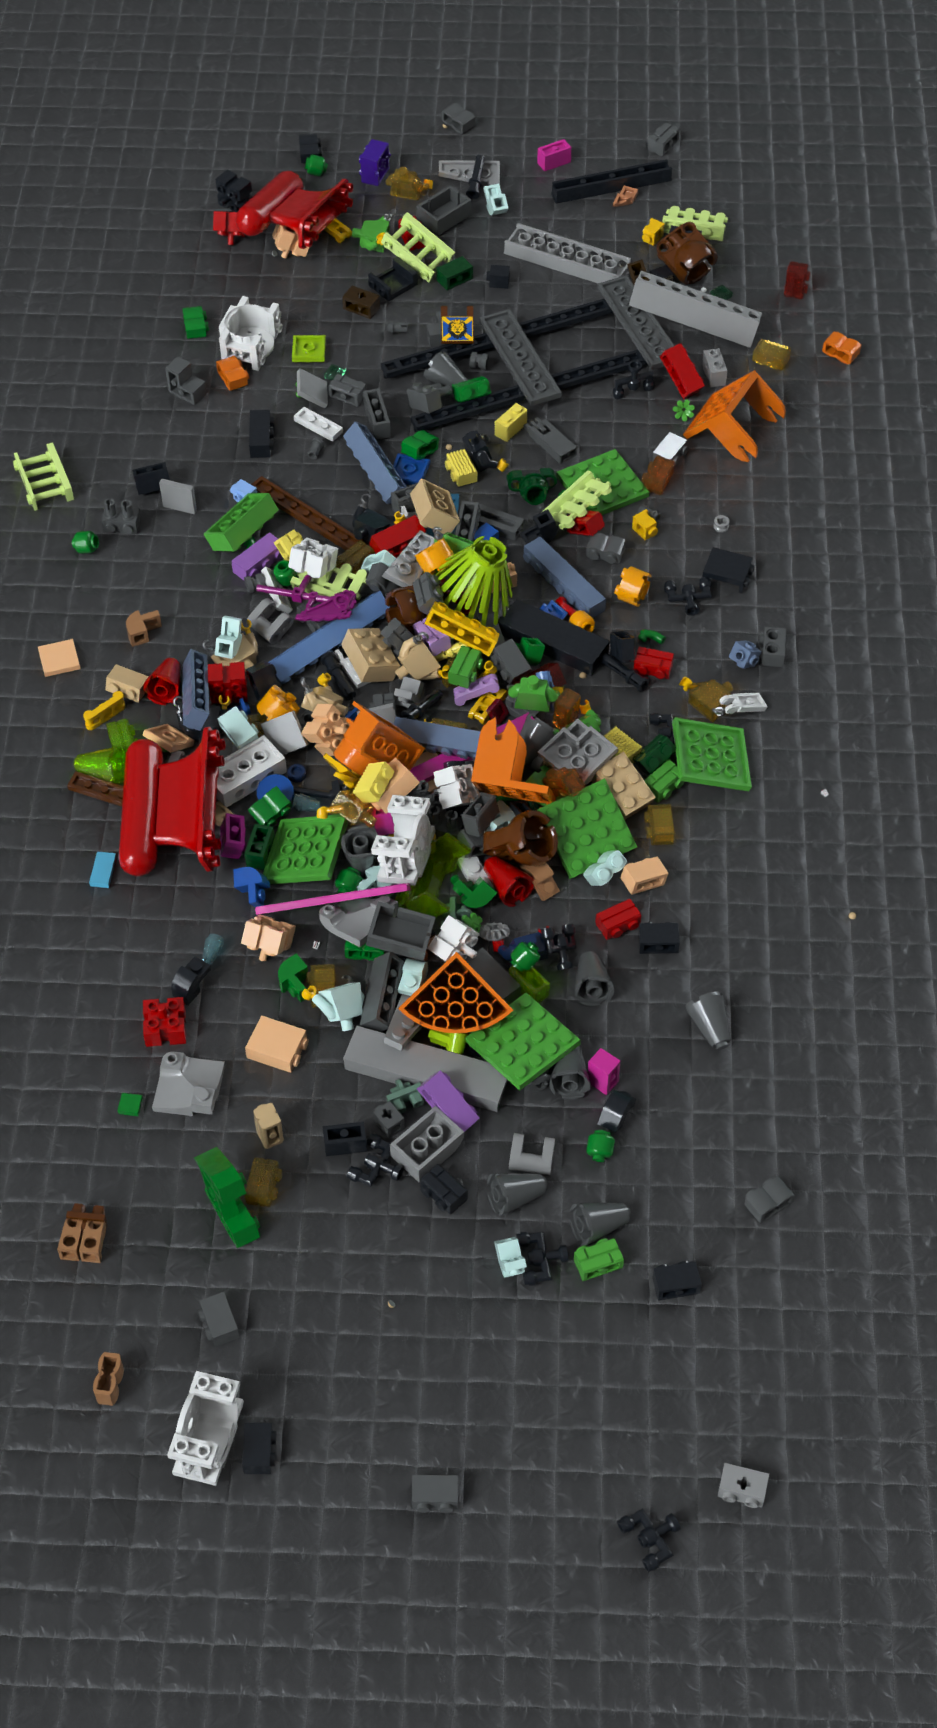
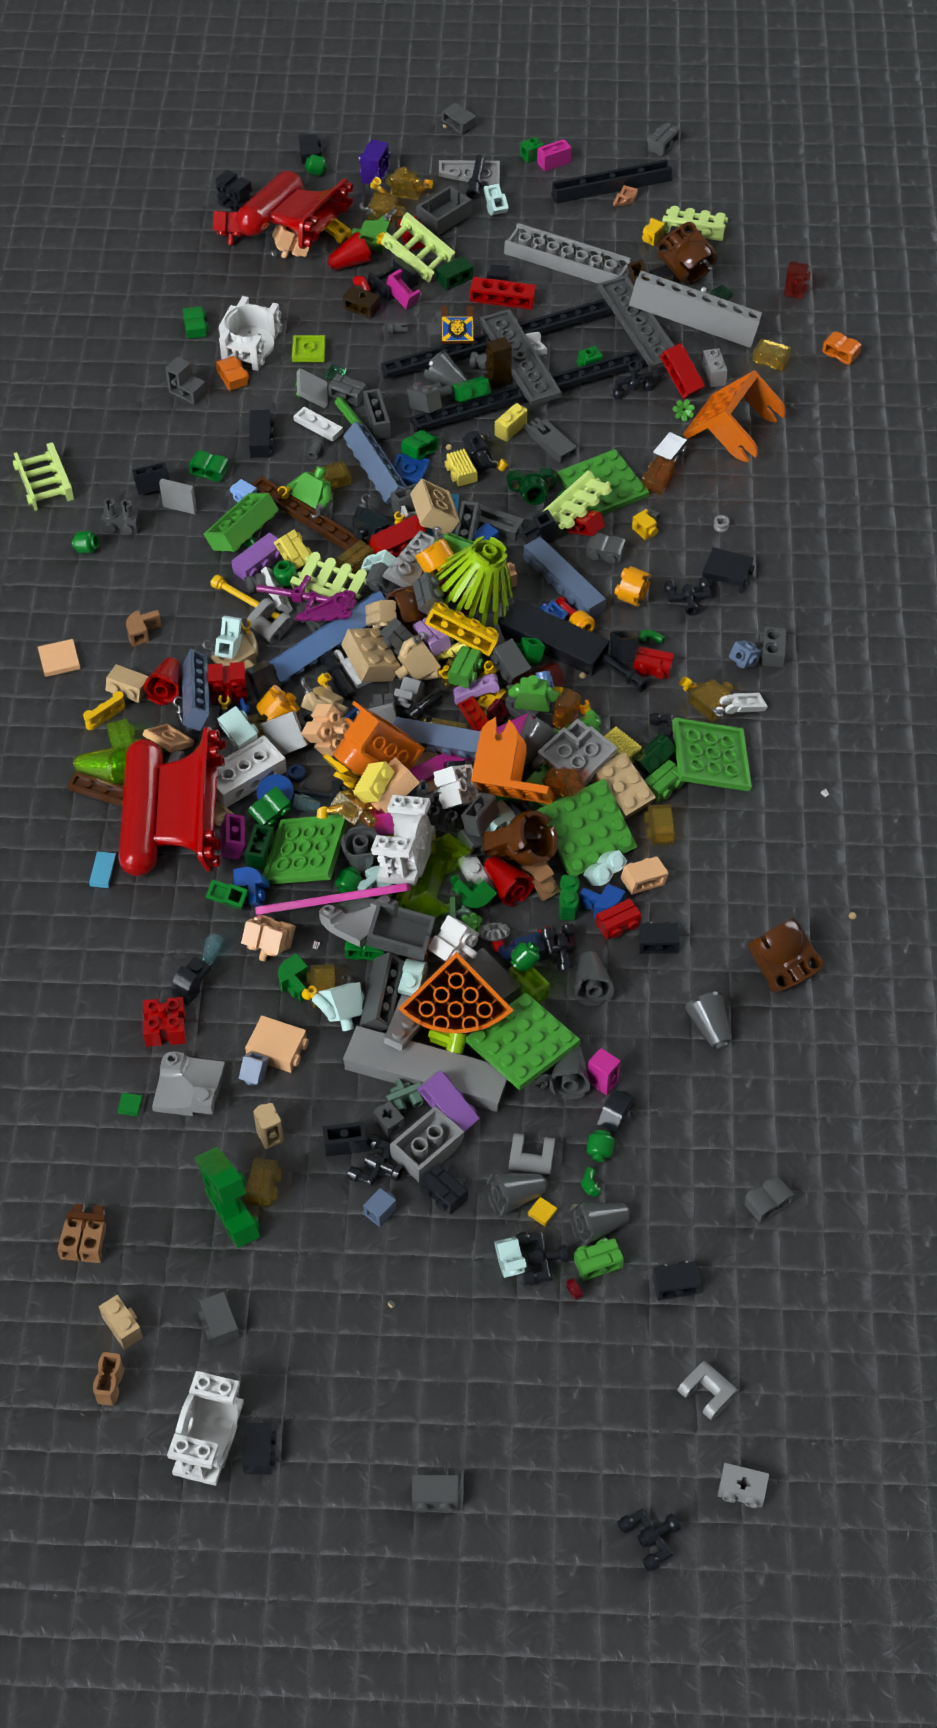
(121, 1321): none -> tan brick
(208, 466): none -> green brick
(218, 582): none -> yellow piece
(229, 895): none -> green brick
(253, 1068): none -> brick
(310, 489): none -> bright green torso
(313, 558): white brick -> none
(337, 474): none -> clear yellow brick
(347, 411): none -> bright green axle
(350, 253): none -> red cone
(362, 282): none -> red arm
(380, 613): none -> tan brick
(380, 1207): none -> sand blue brick
(382, 203): none -> clear yellow torso
(401, 291): none -> dark pink panel
(473, 713): none -> red tile
(498, 362): none -> dark brown brick
(503, 293): none -> red brick
(529, 149): none -> green brick
(535, 340): none -> white bracket
(542, 1211): none -> yellow tile
(568, 897): none -> green brick
(574, 1289): none -> dark red tile
(588, 356): none -> green brick
(588, 1183): none -> green arm
(610, 897): none -> blue brick
(715, 1383): none -> light grey connector
(785, 955): none -> reddish brown piece

